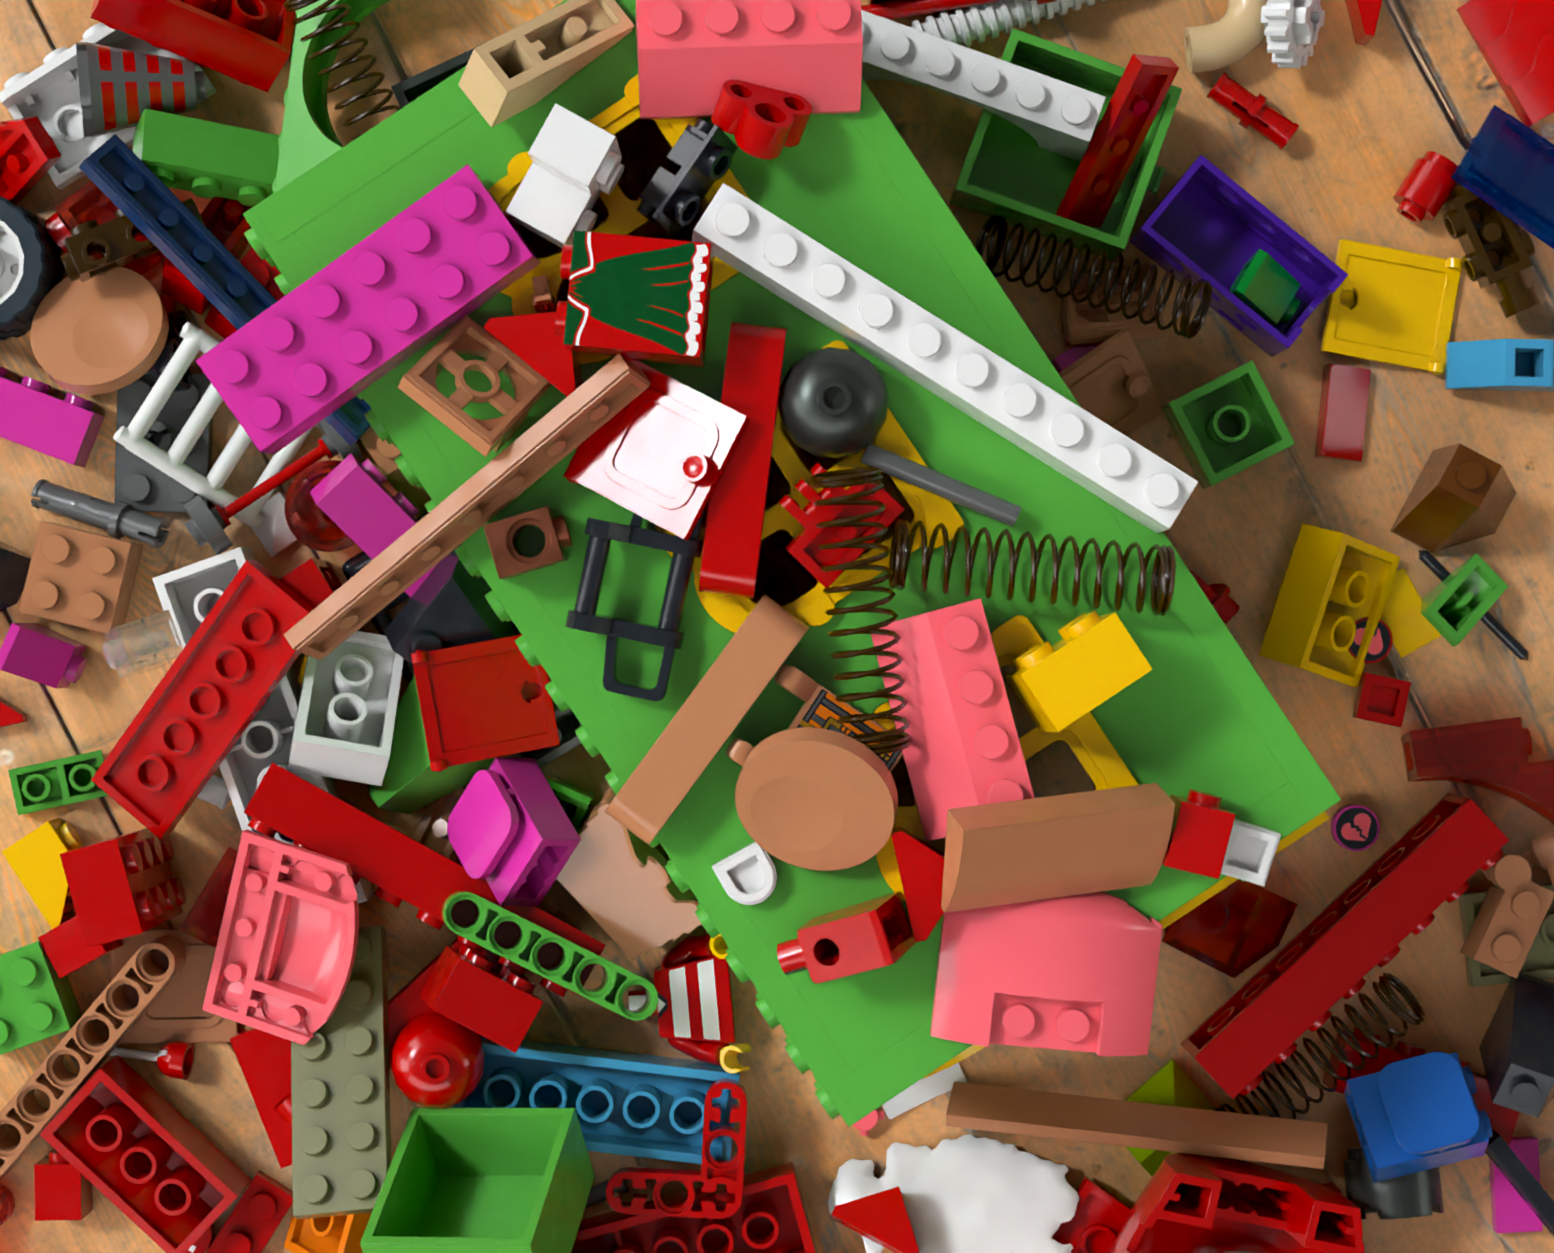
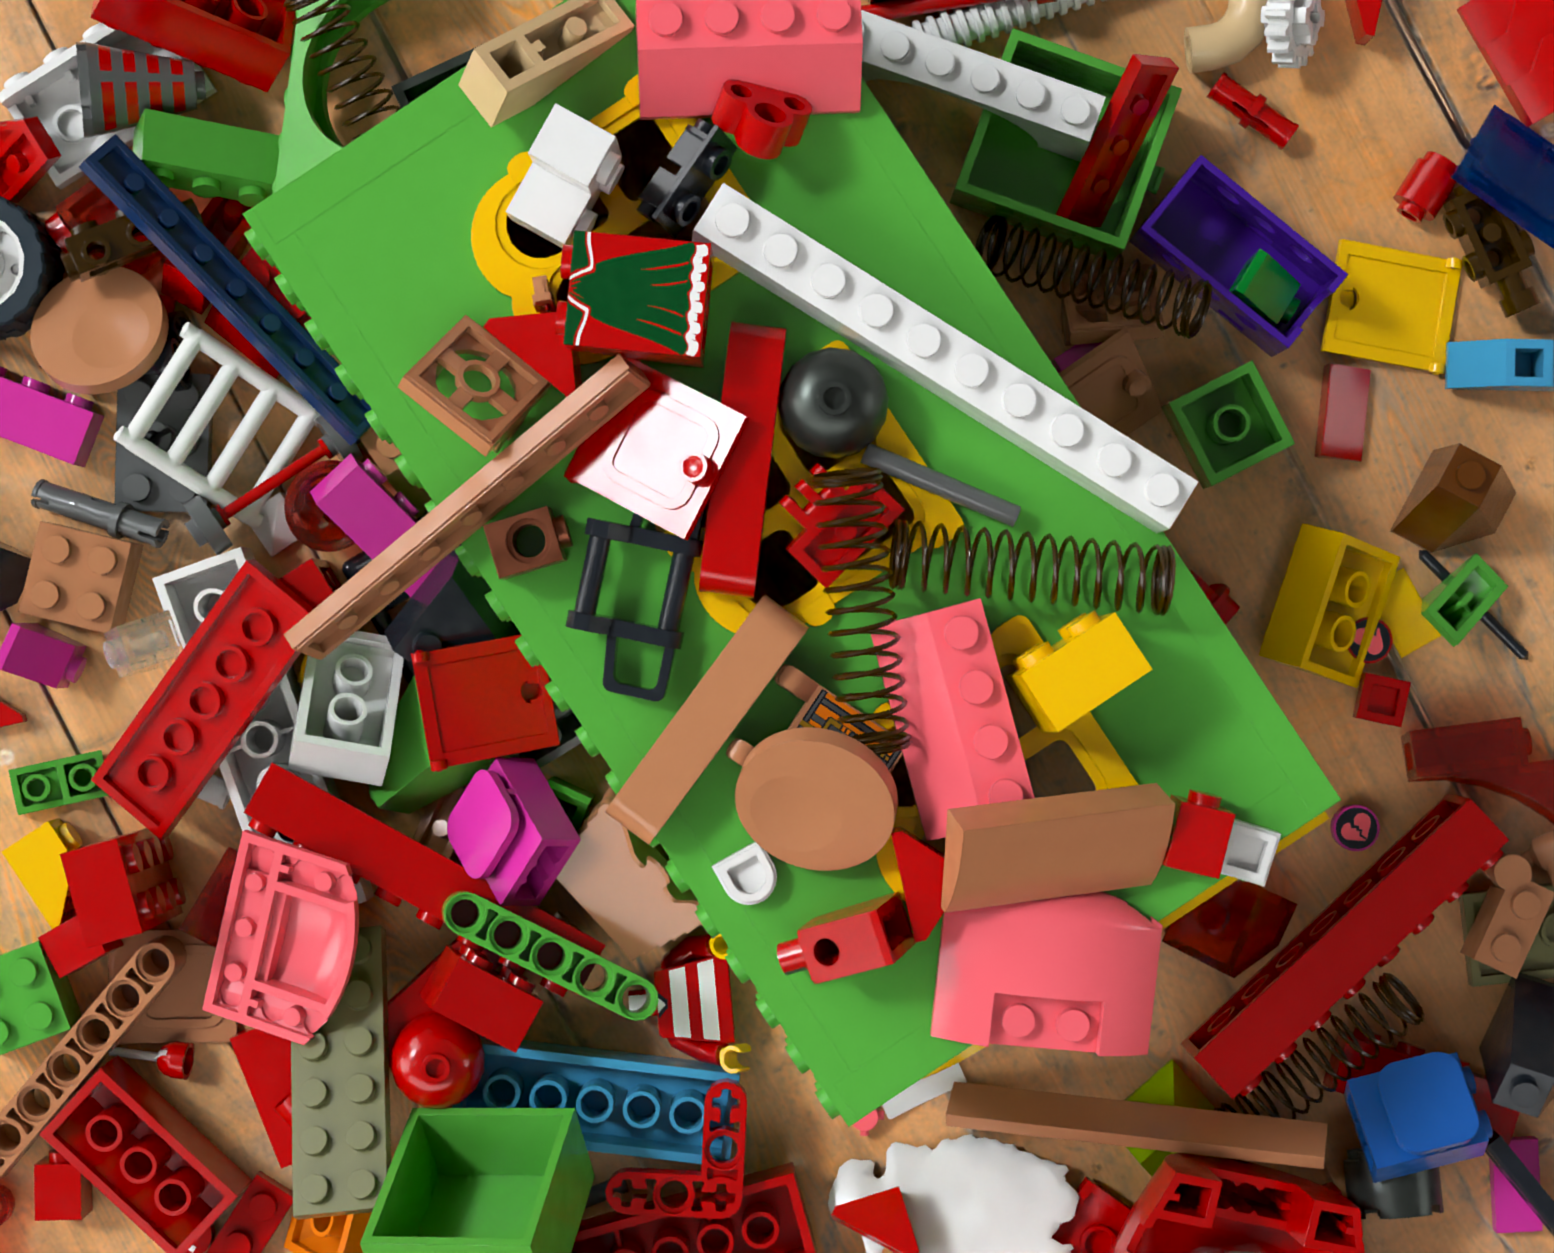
(368, 311): dark pink brick -> none

